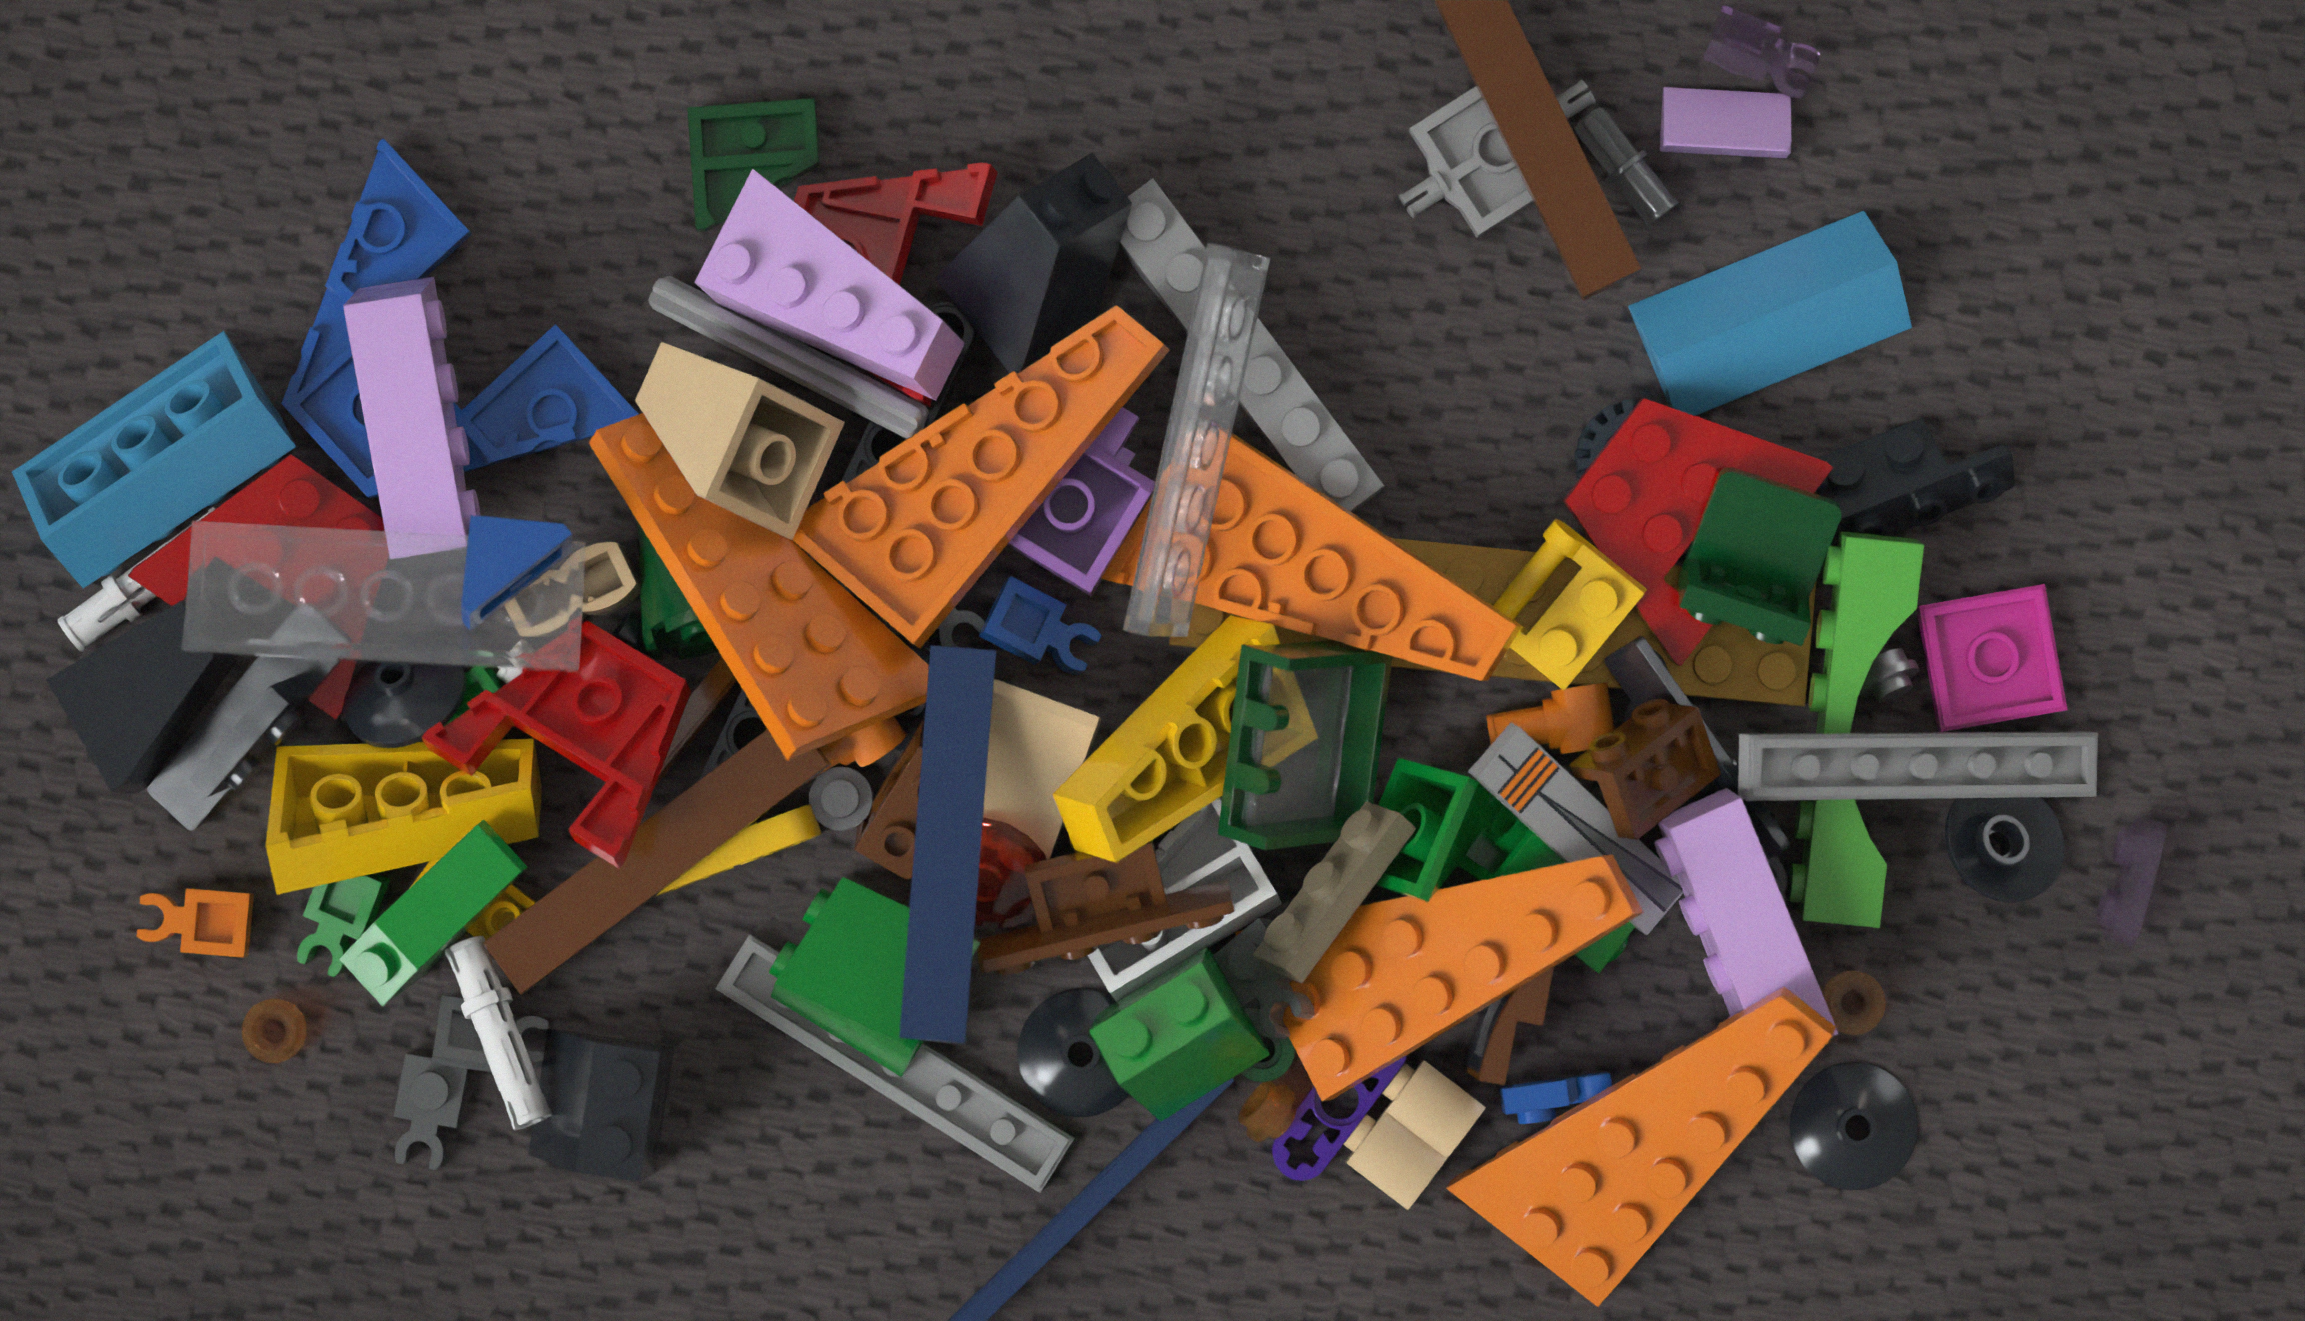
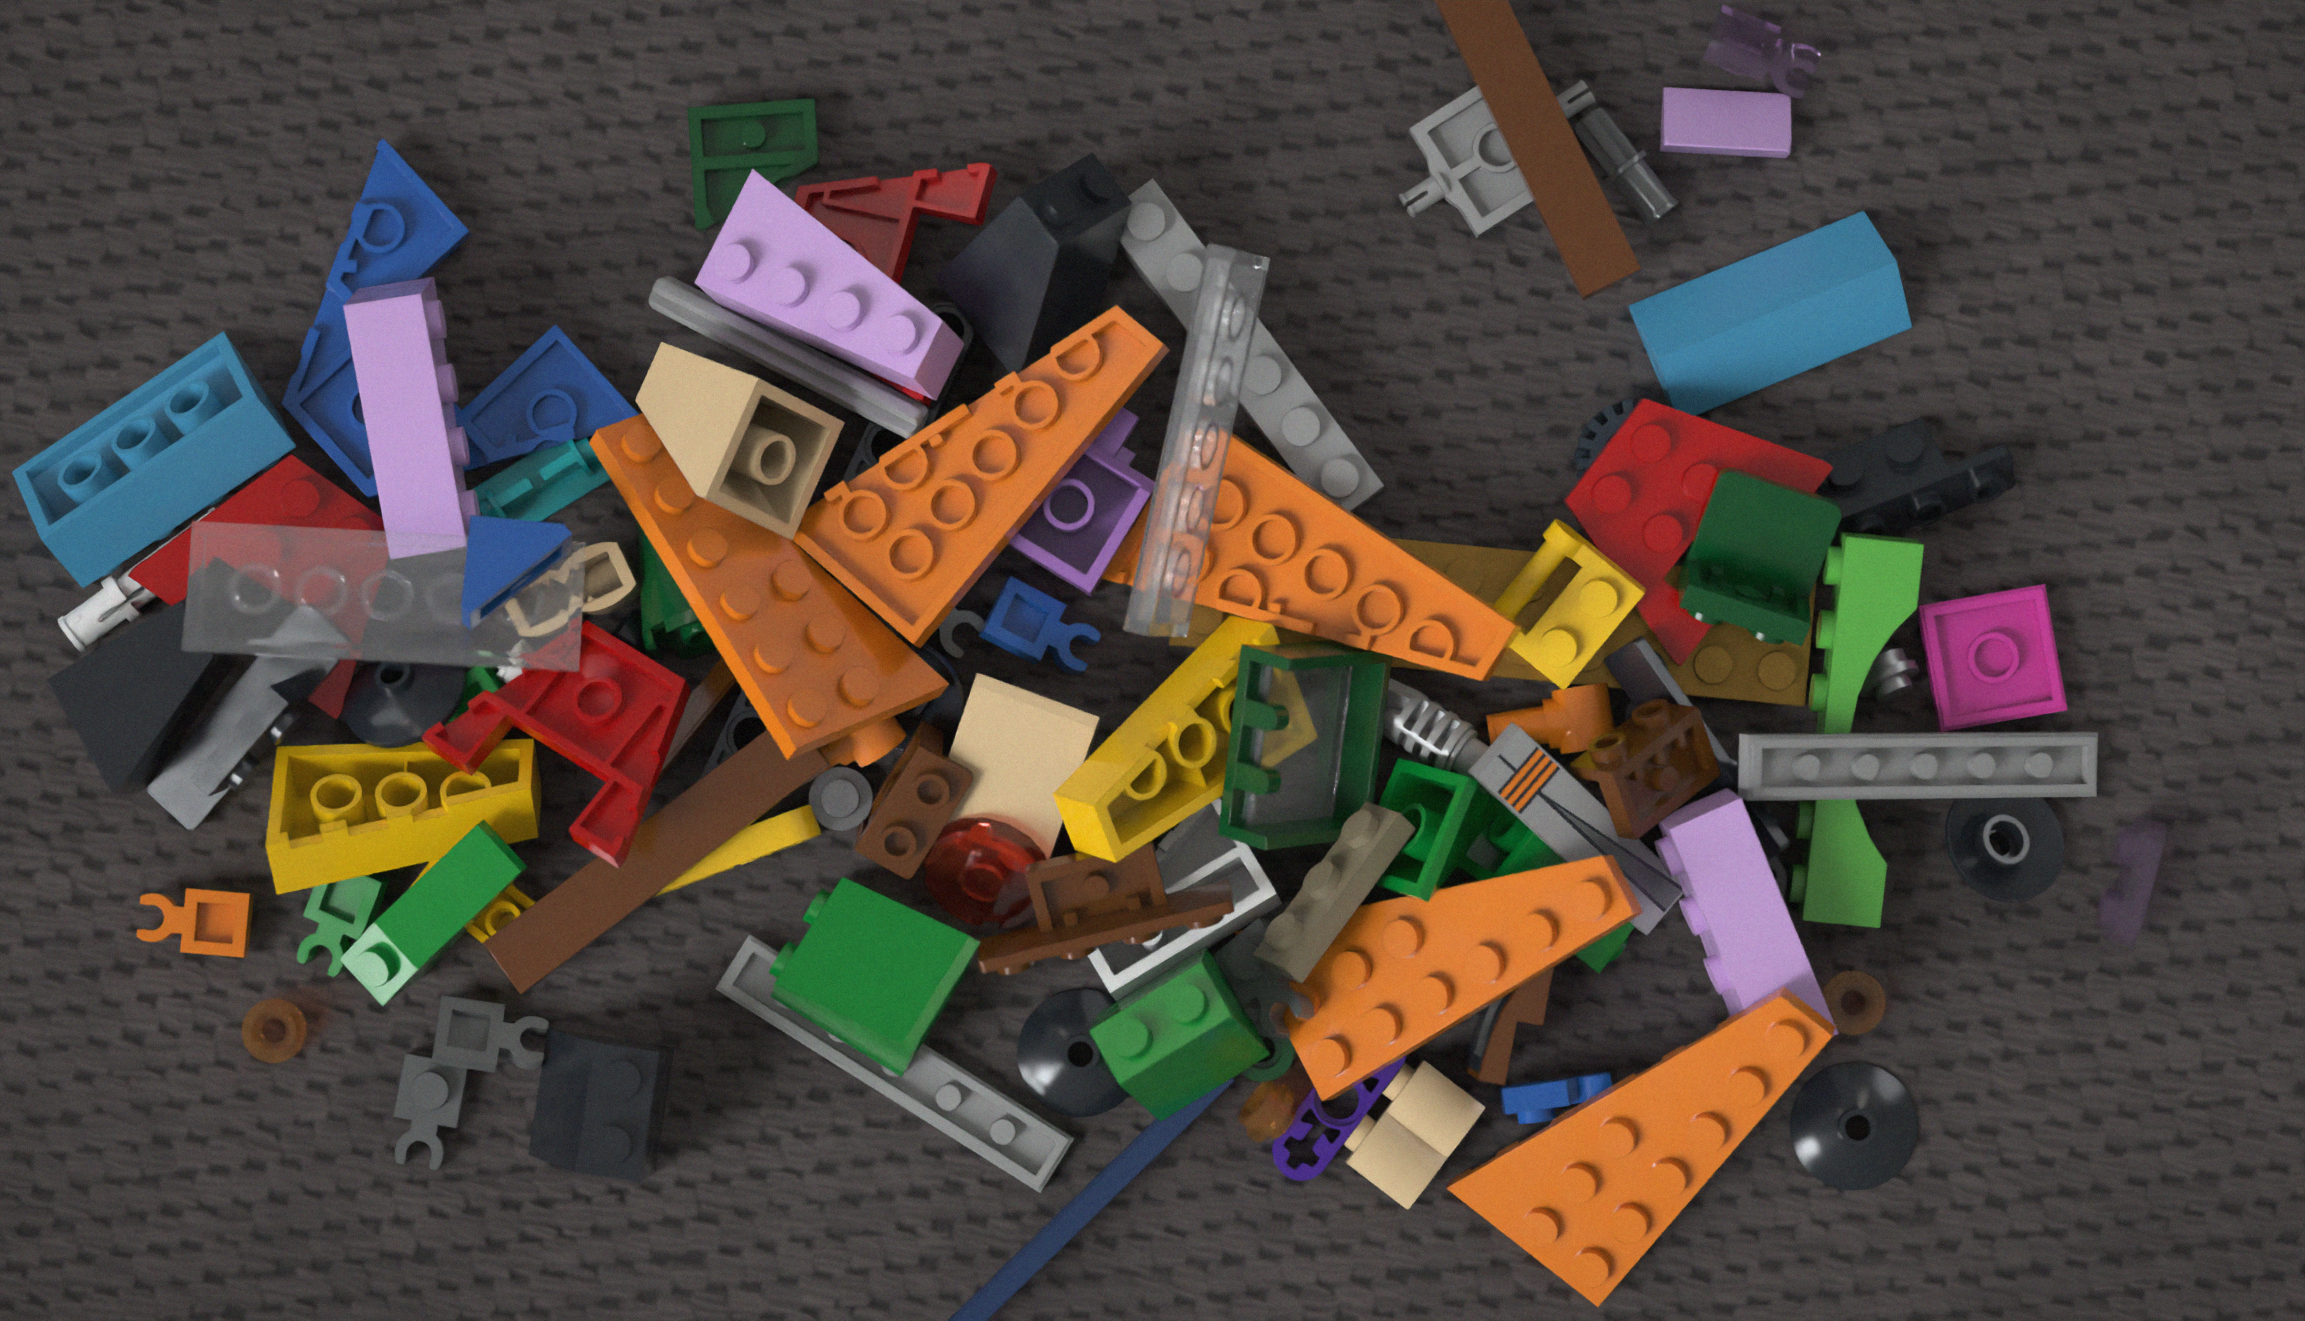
(494, 1022): white pin -> none
(542, 483): none -> teal hinge
(947, 844): dark blue tile -> none
(1431, 731): none -> light grey hinge

